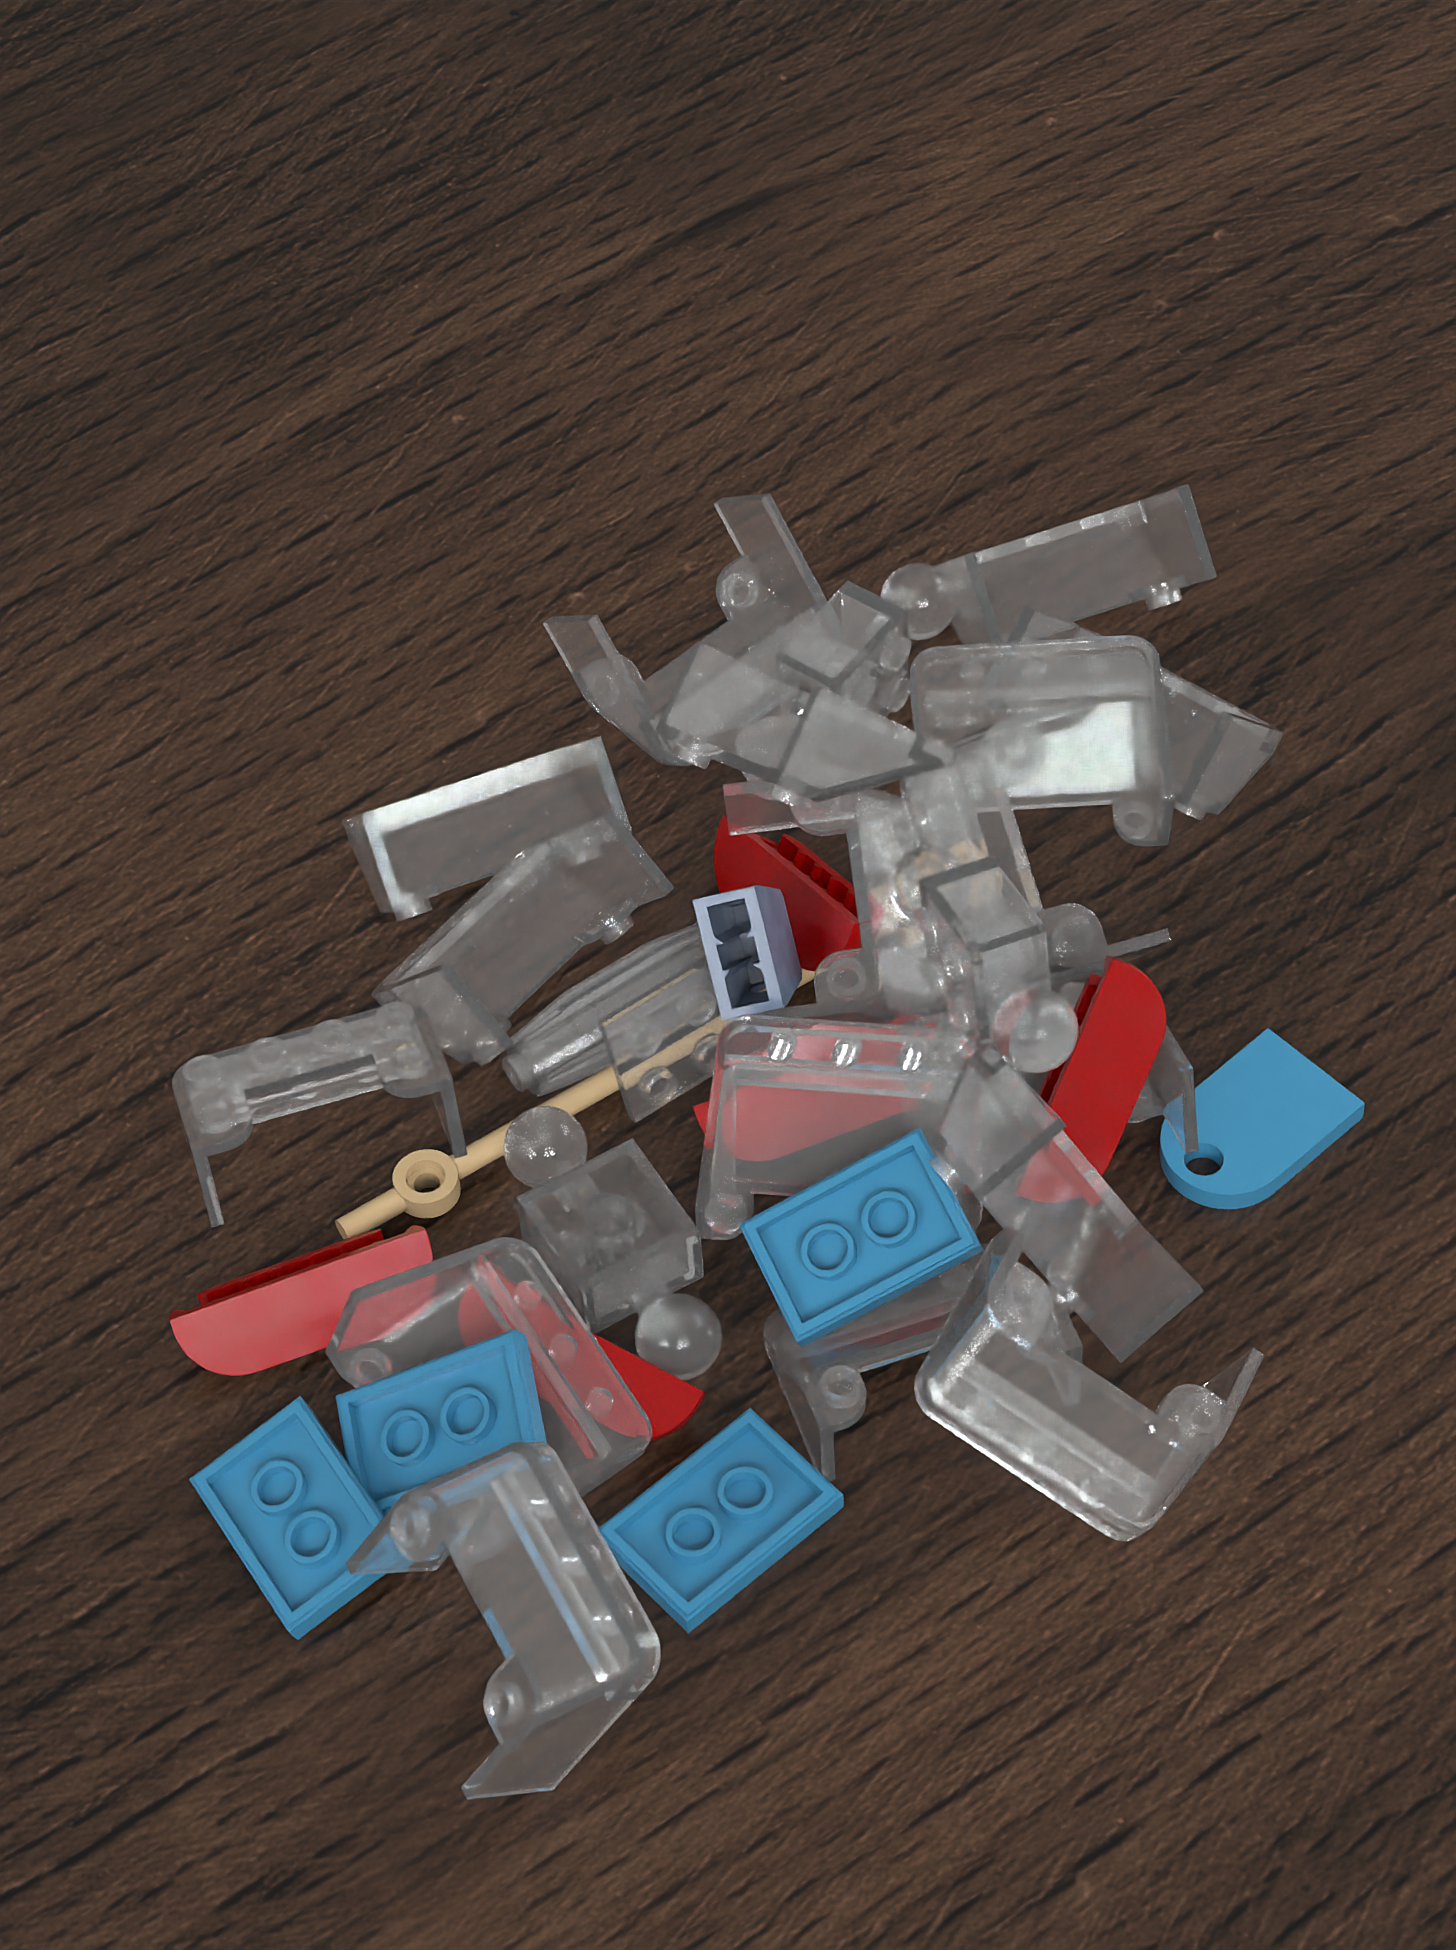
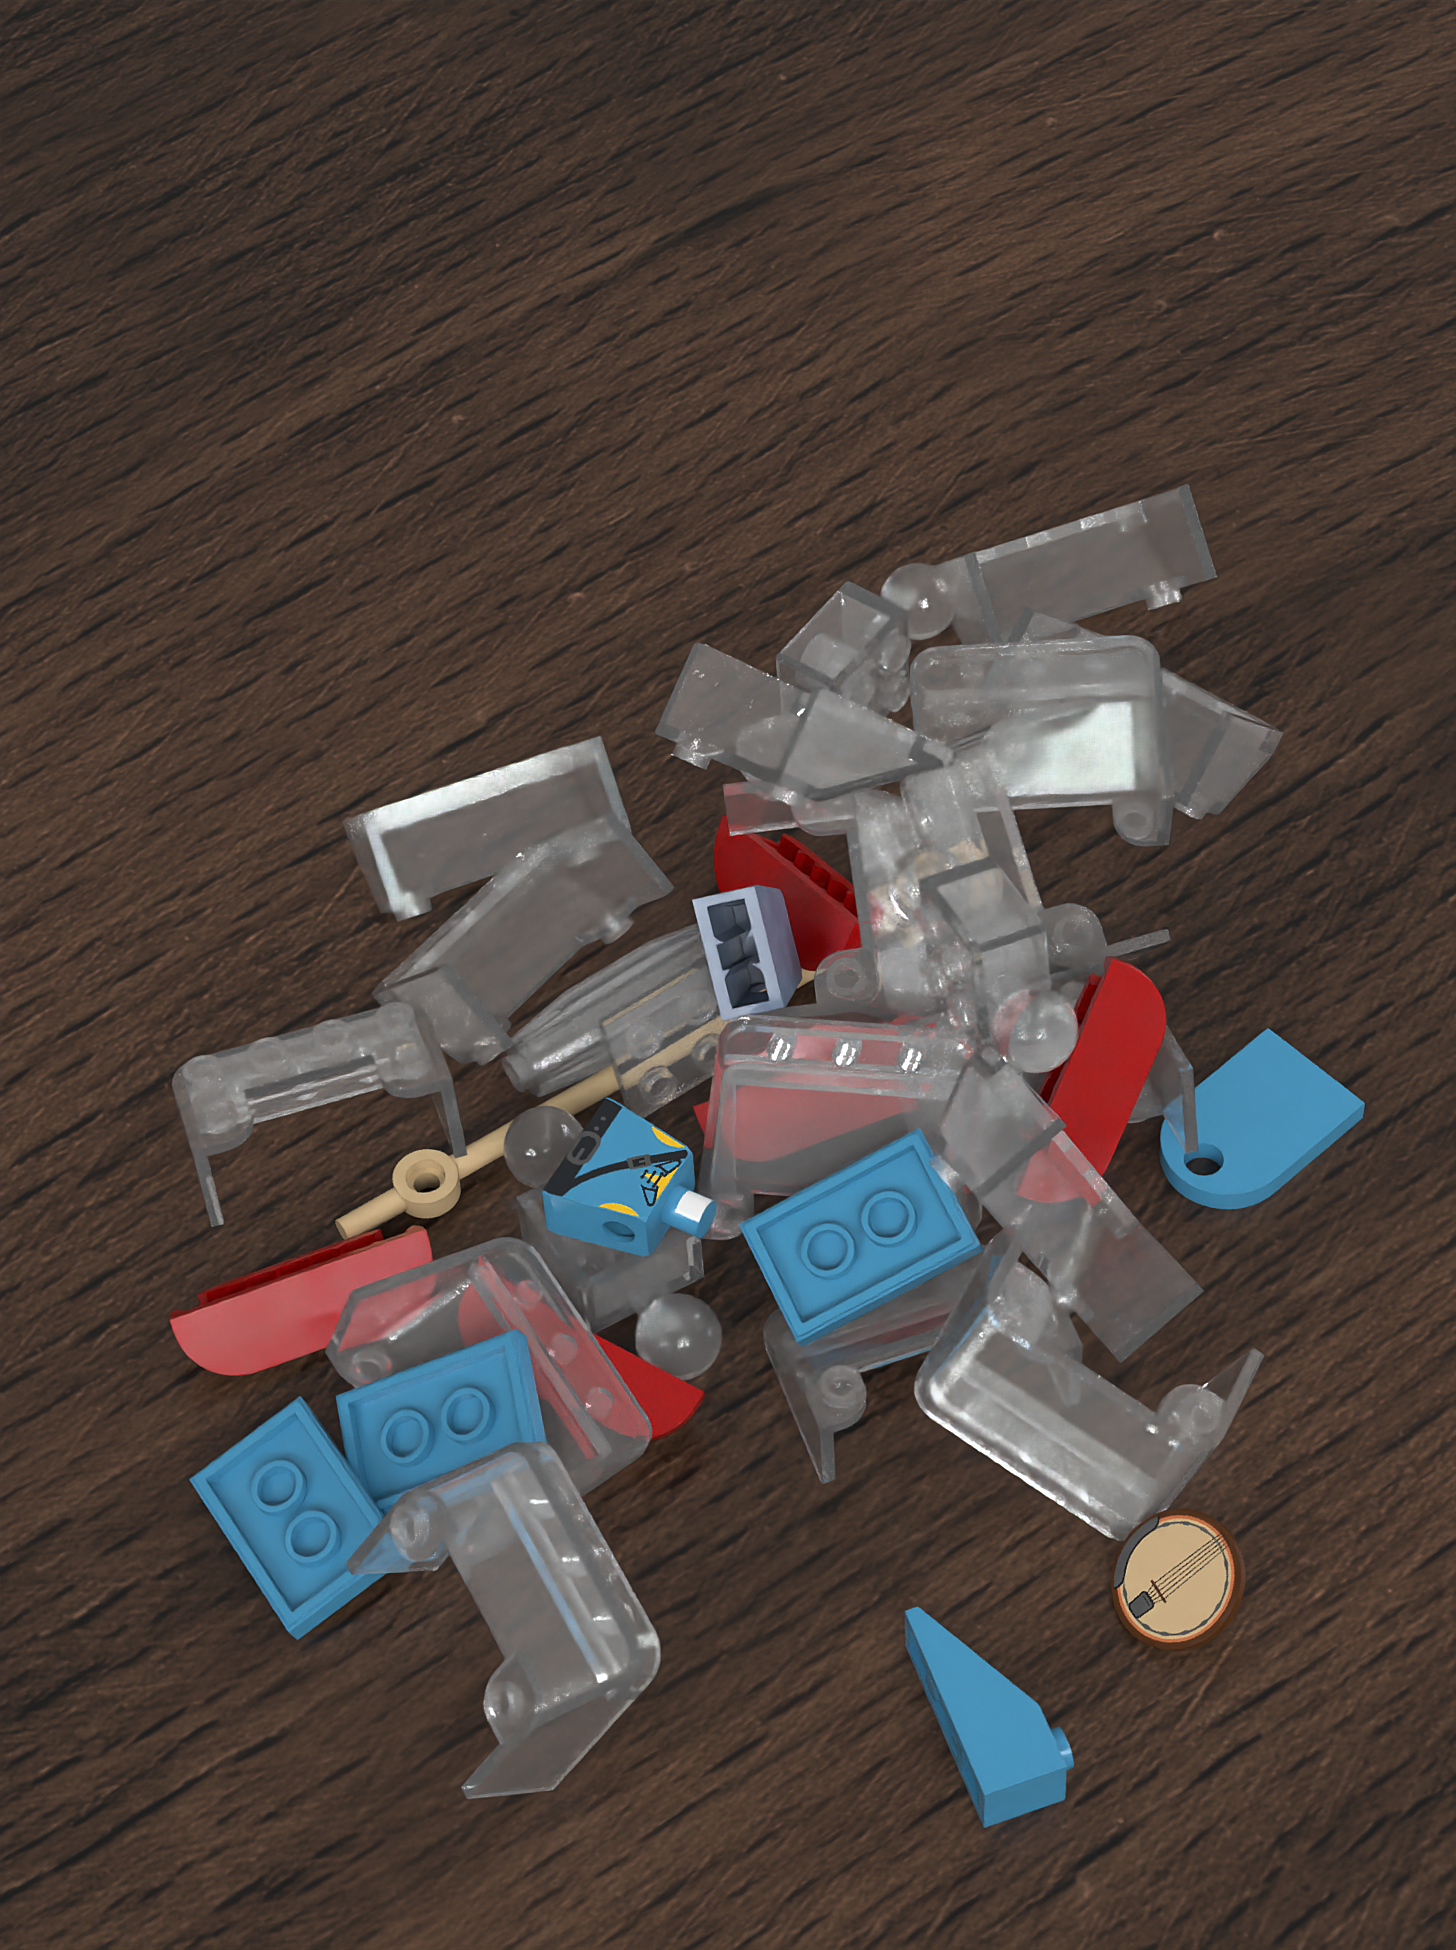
(625, 1185): none -> dark azure torso
(720, 1519): dark azure tile -> none
(763, 594): clear windscreen -> none
(990, 1725): none -> dark azure slope
(1178, 1579): none -> piece

